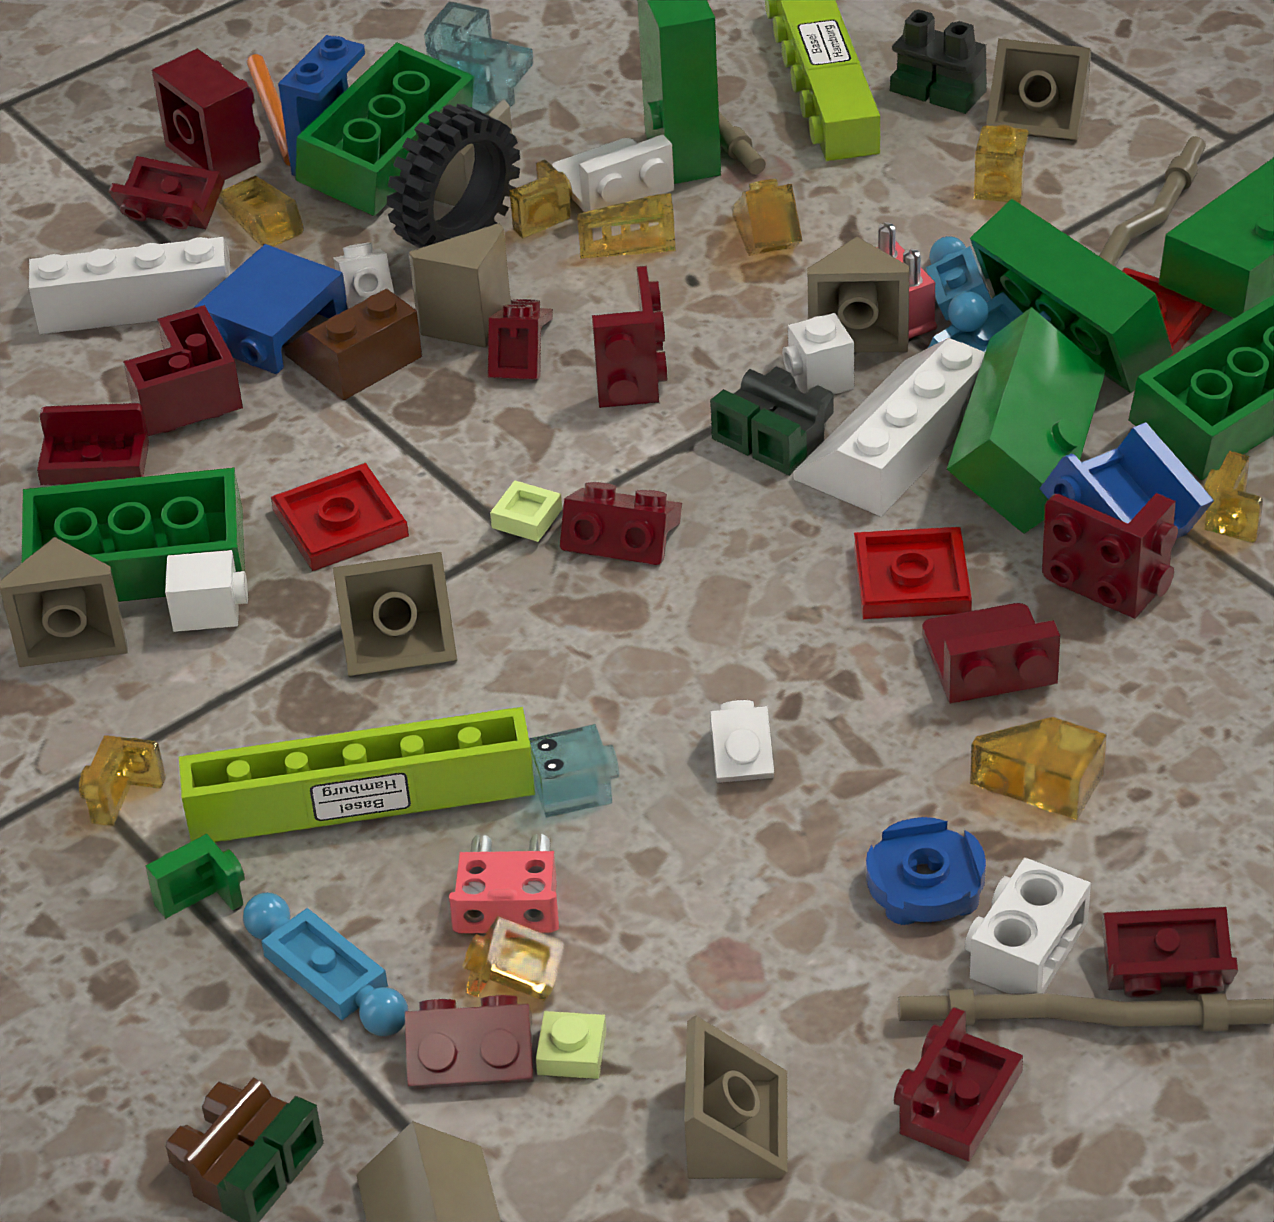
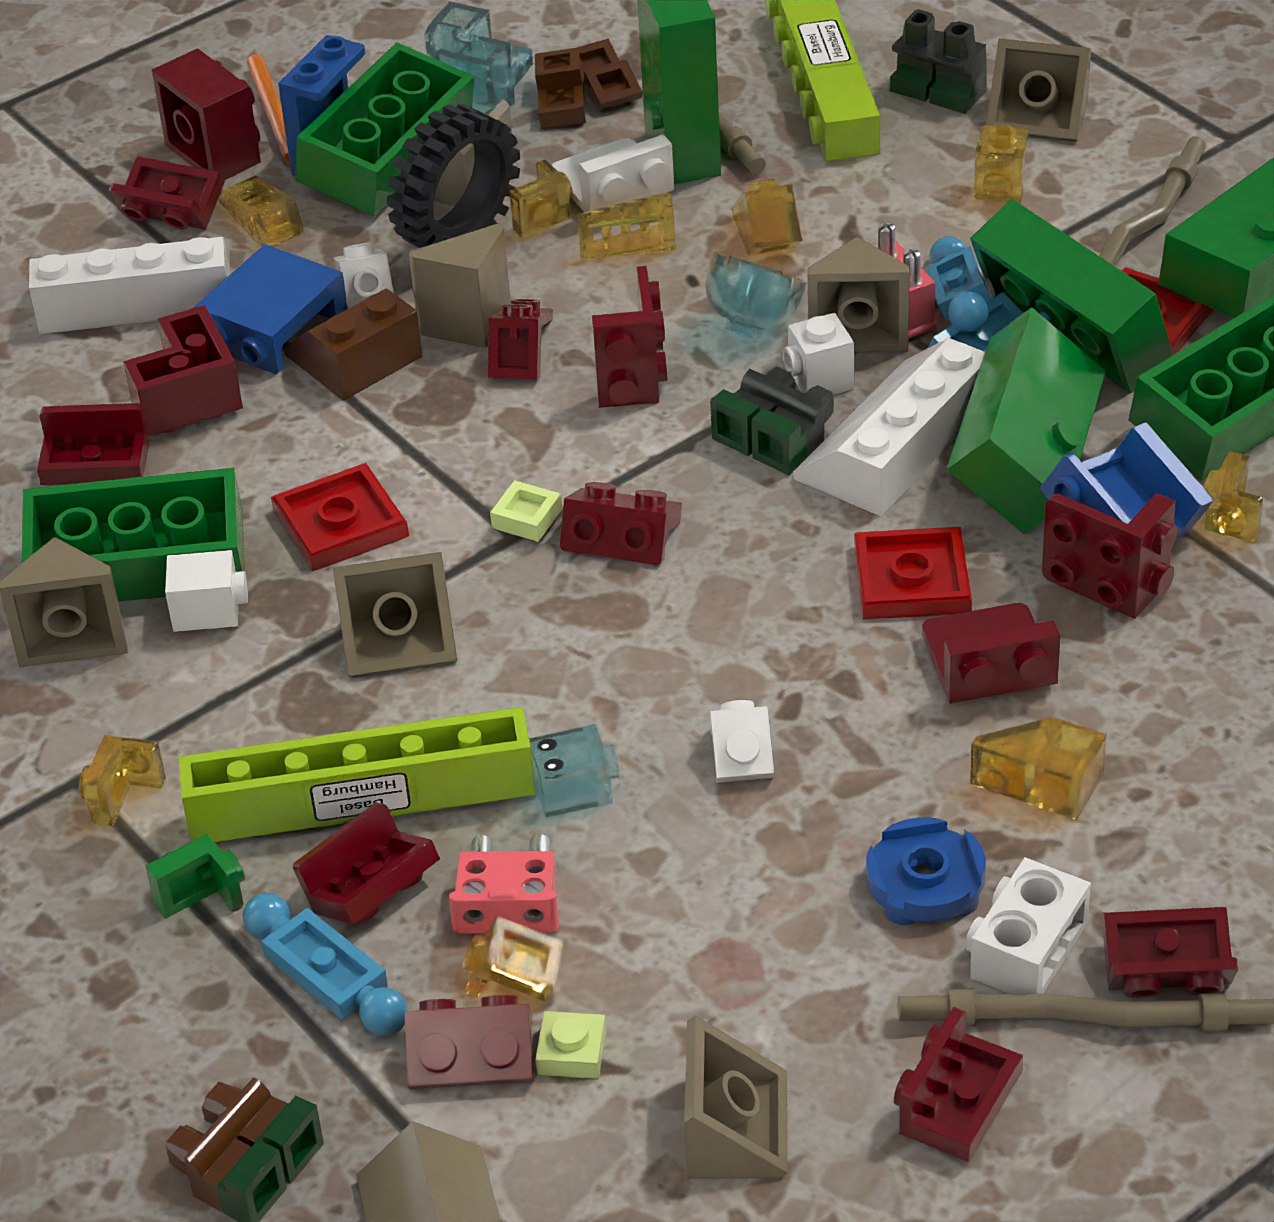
(362, 866): none -> dark red bracket
(560, 88): none -> reddish brown slope
(605, 77): none -> reddish brown slope
(751, 294): none -> clear light blue cylinder

